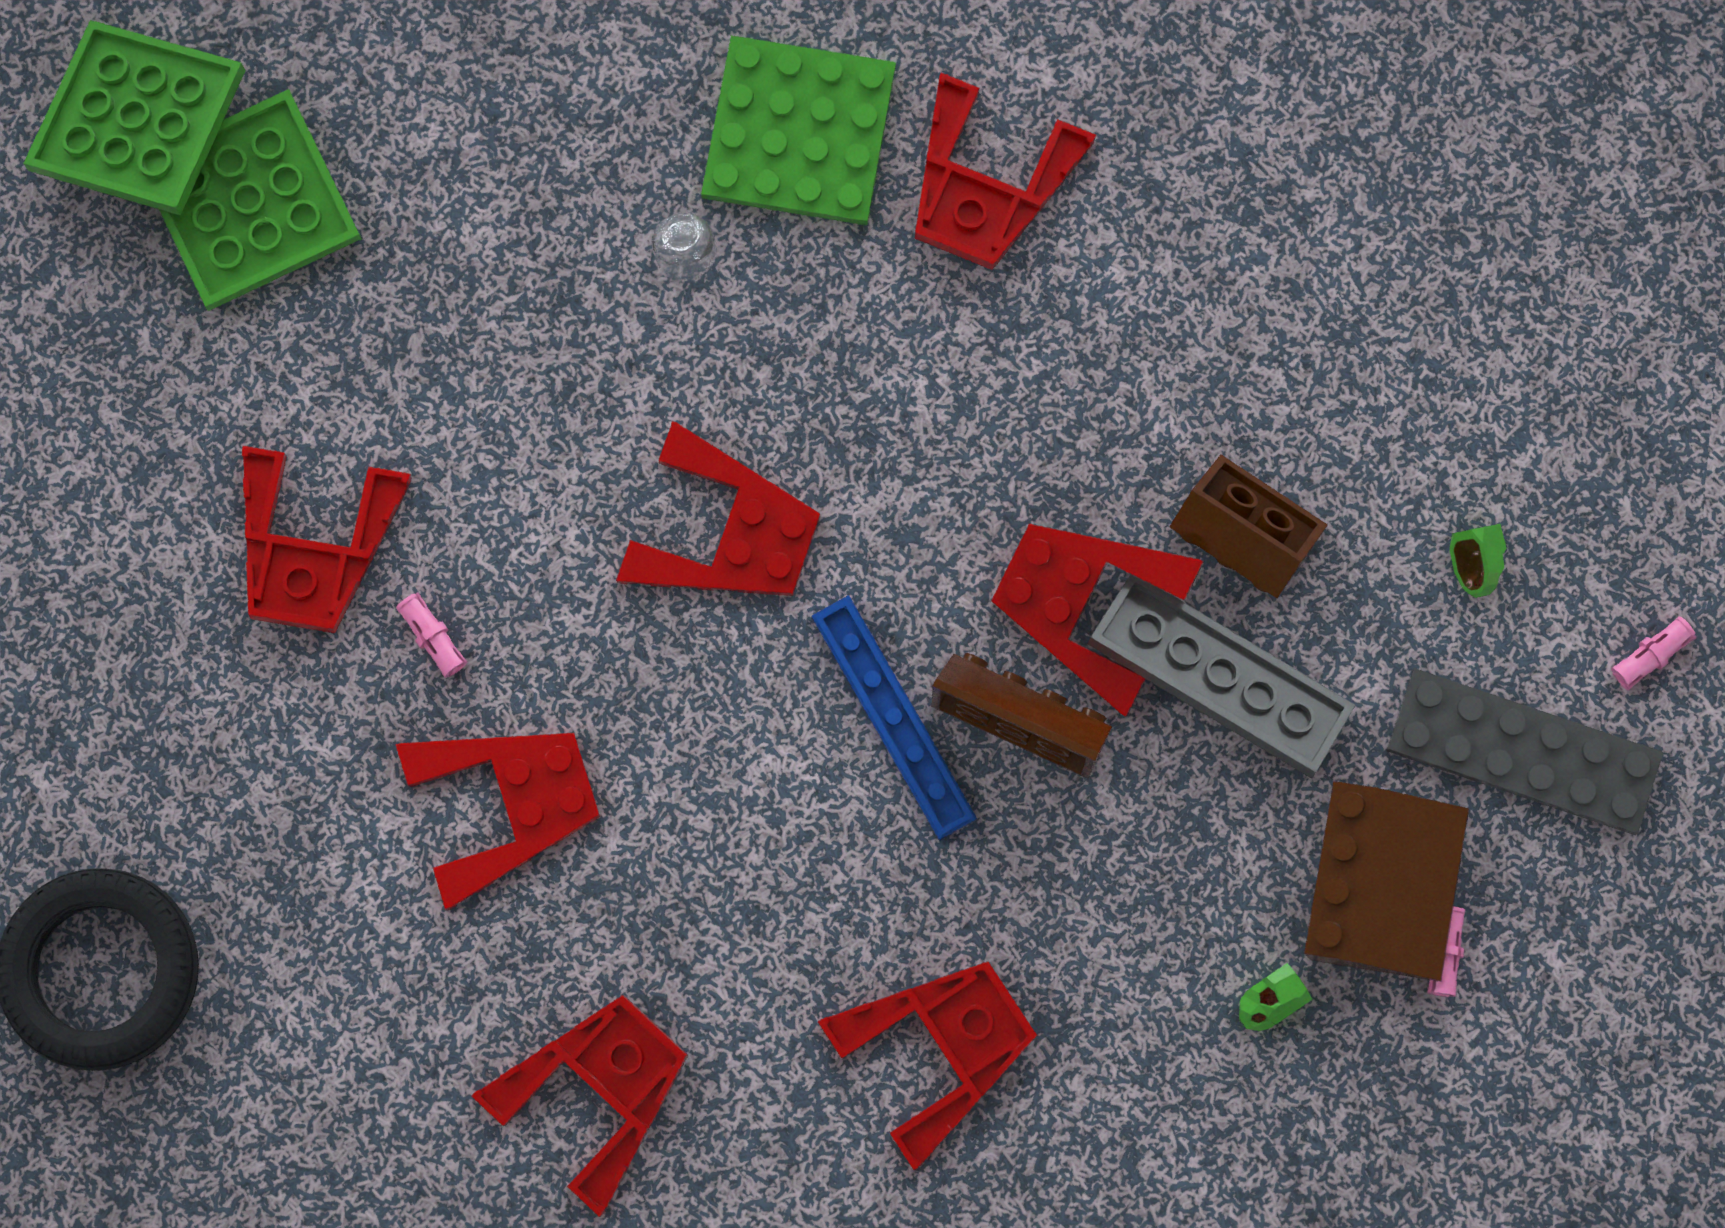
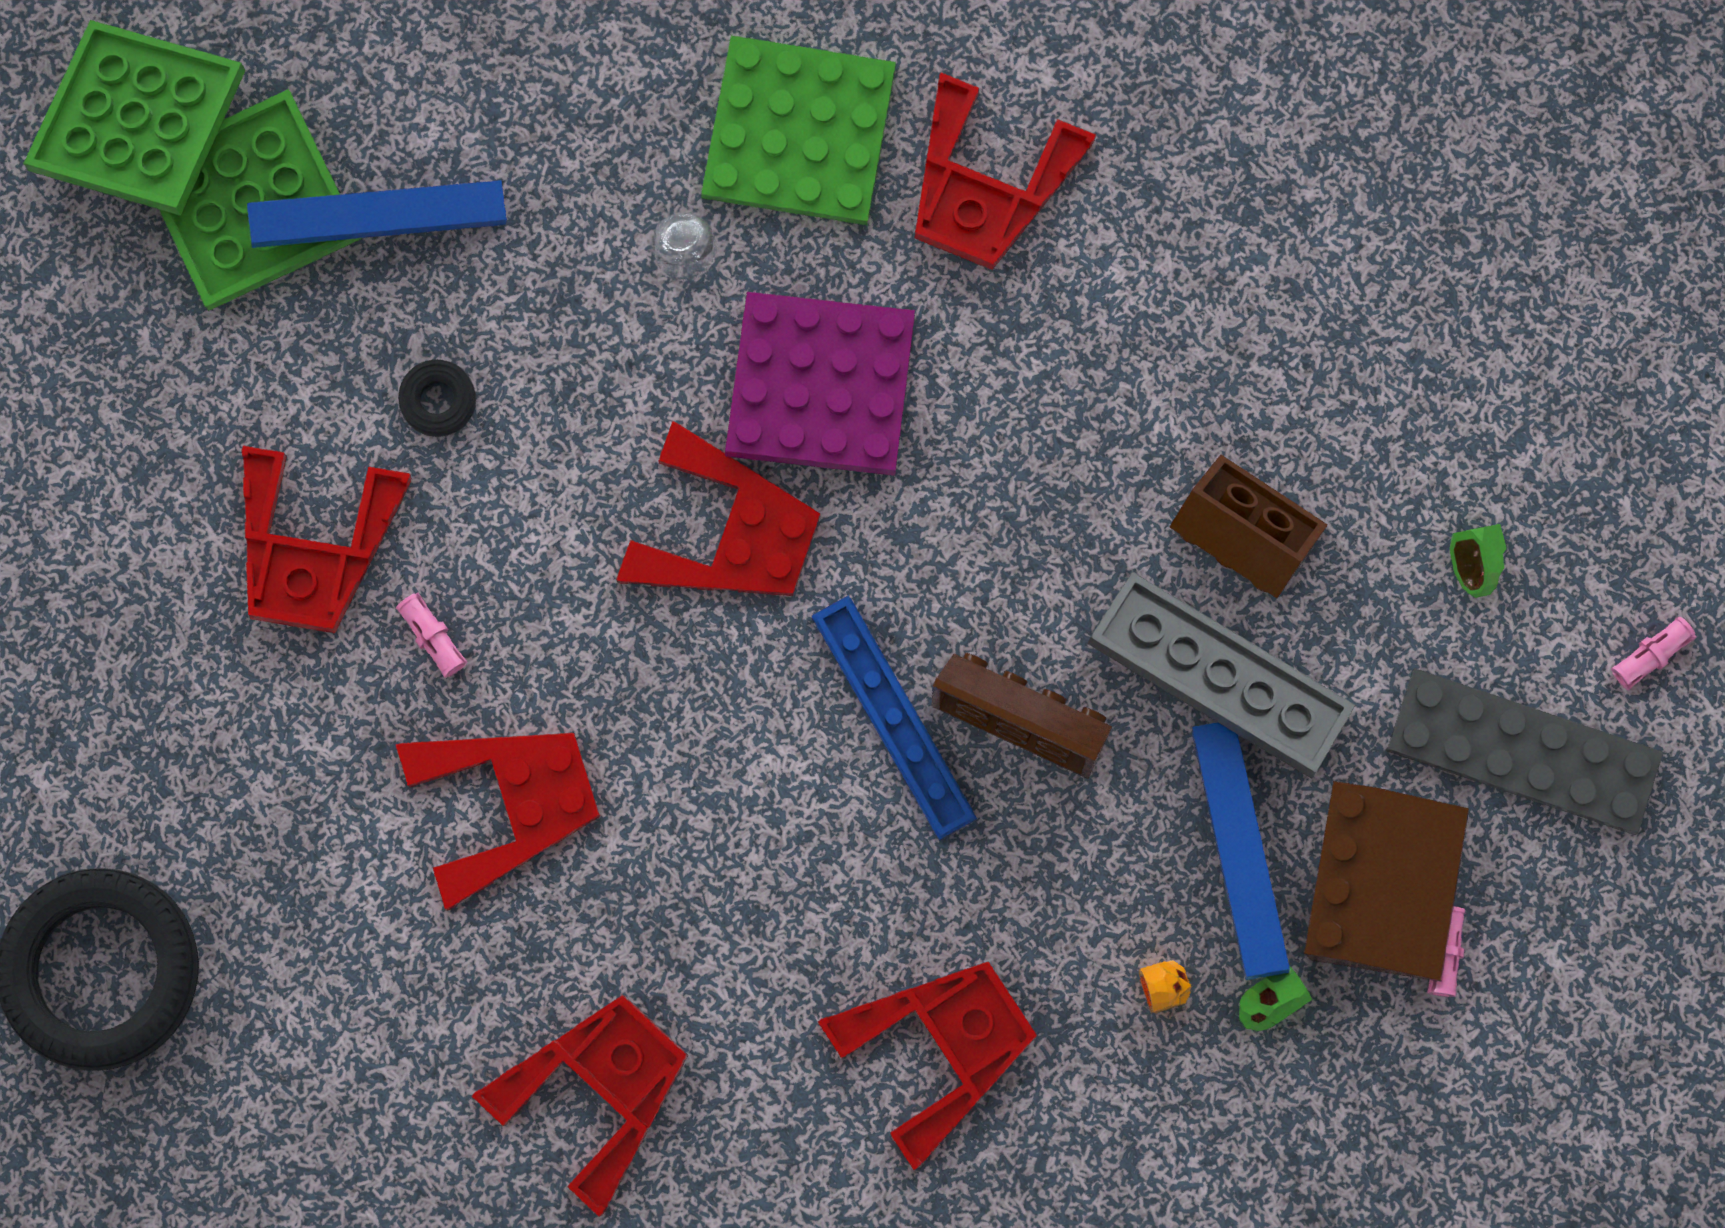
(376, 213): none -> blue tile
(437, 372): none -> black tyre
(820, 383): none -> magenta plate
(1052, 584): red wing -> none
(1164, 985): none -> light orange rock
(1240, 851): none -> blue tile

